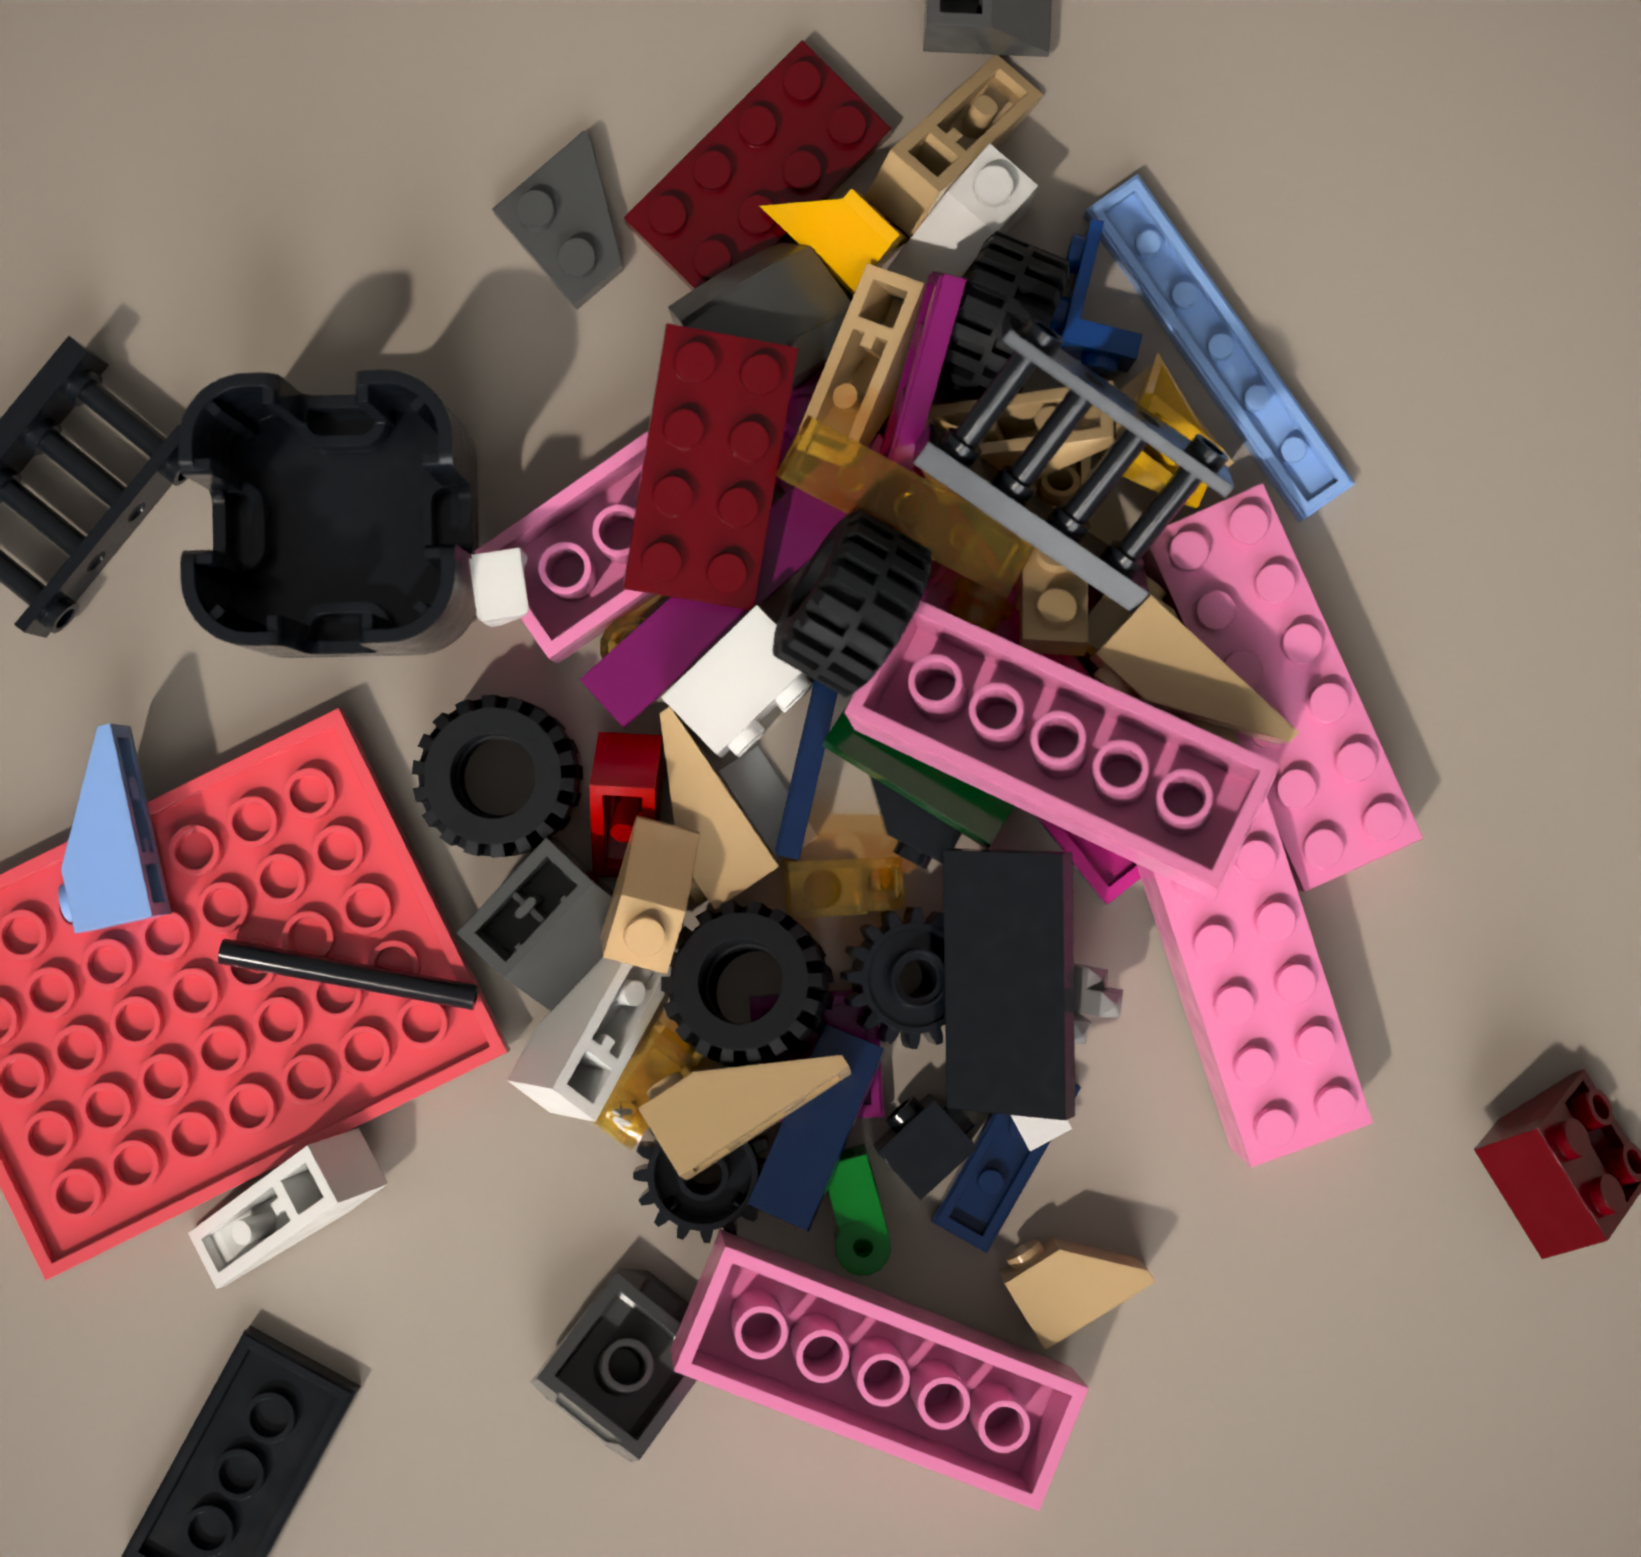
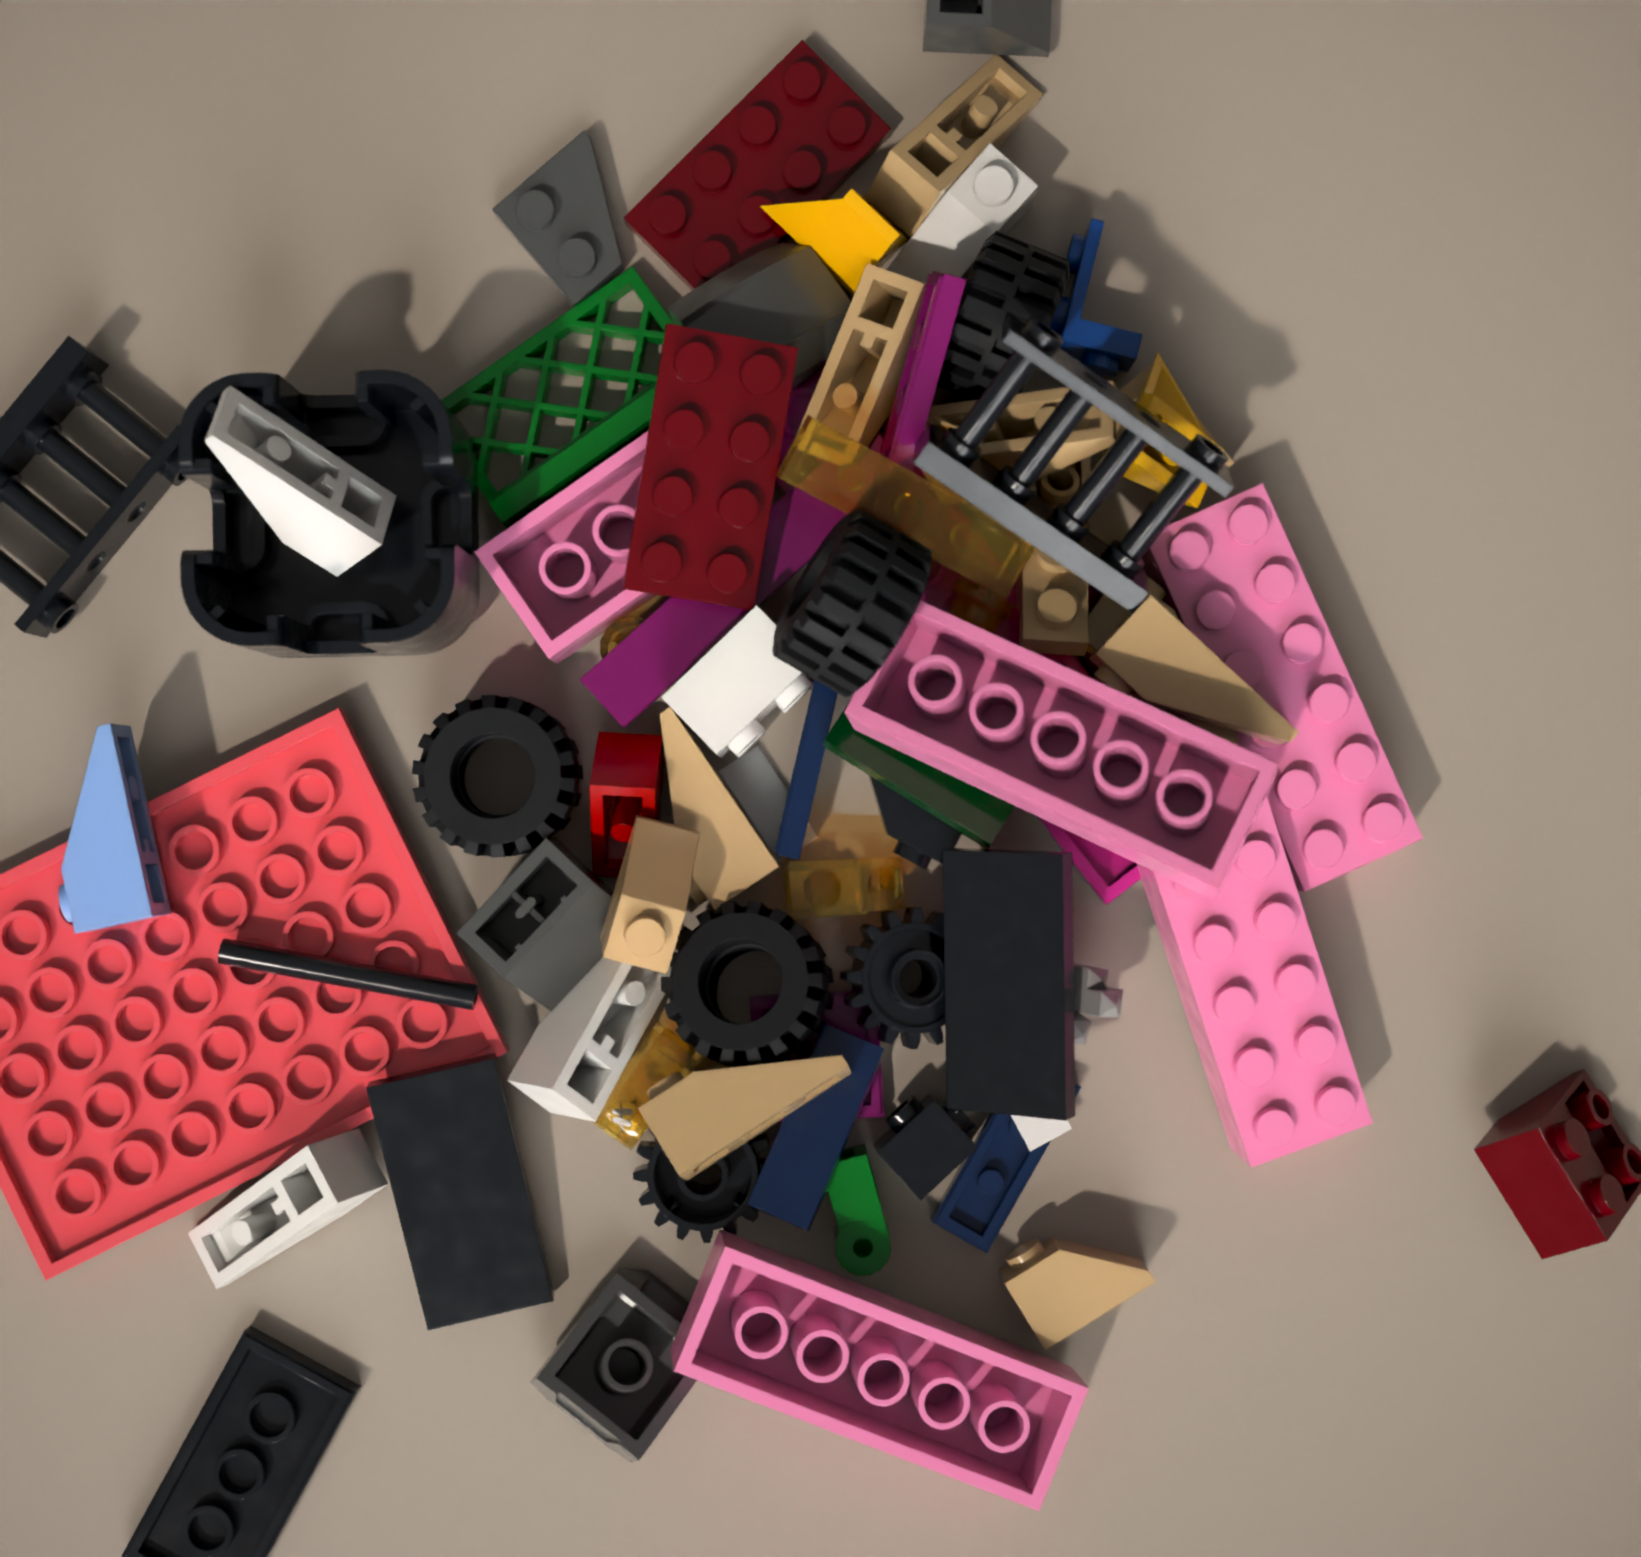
(299, 486): none -> white slope
(460, 1191): none -> black tile
(499, 585): white slope -> none
(588, 446): none -> green fence
(1219, 349): light blue tile -> none

